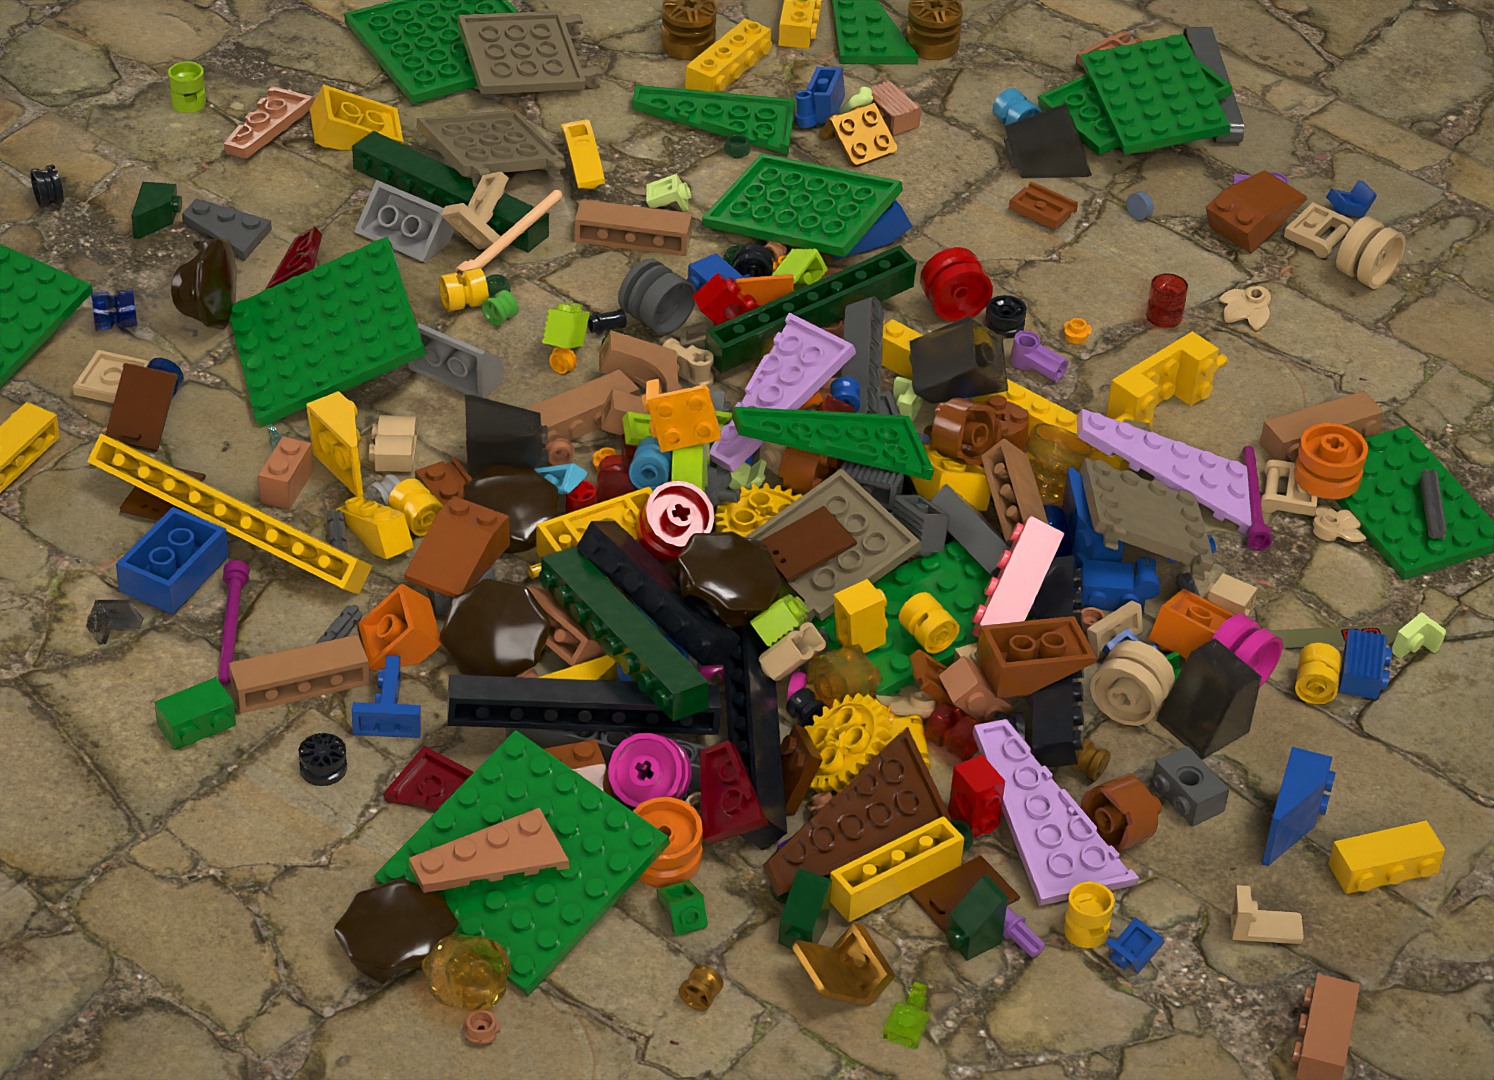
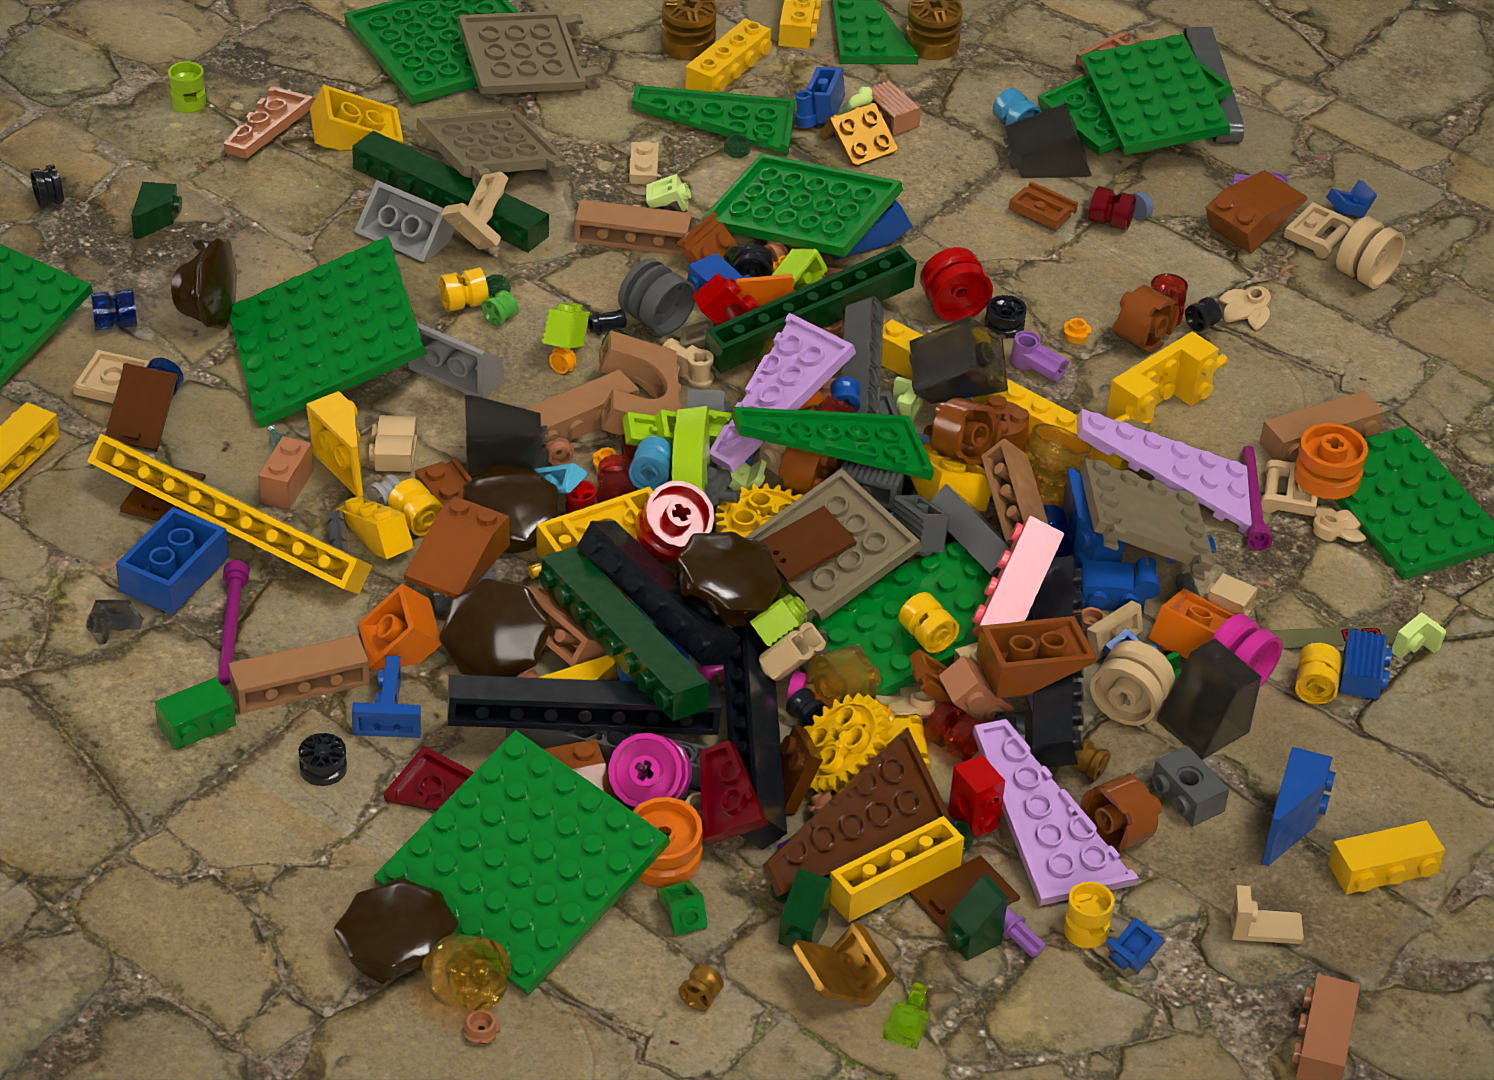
(221, 222): dark grey wing -> none
(299, 257): dark red wing -> none
(342, 624): dark grey axle -> none
(502, 849): nougat wing -> none
(514, 232): light nougat piece -> none
(583, 154): yellow slope -> none
(643, 162): none -> tan plate
(681, 416): light orange bracket -> none
(706, 239): none -> dark orange plate
(861, 616): yellow brick -> none
(1112, 208): none -> dark red wheel
(1146, 318): none -> dark orange brick
(1203, 314): none -> black wheel
(1433, 504): dark grey axle -> none

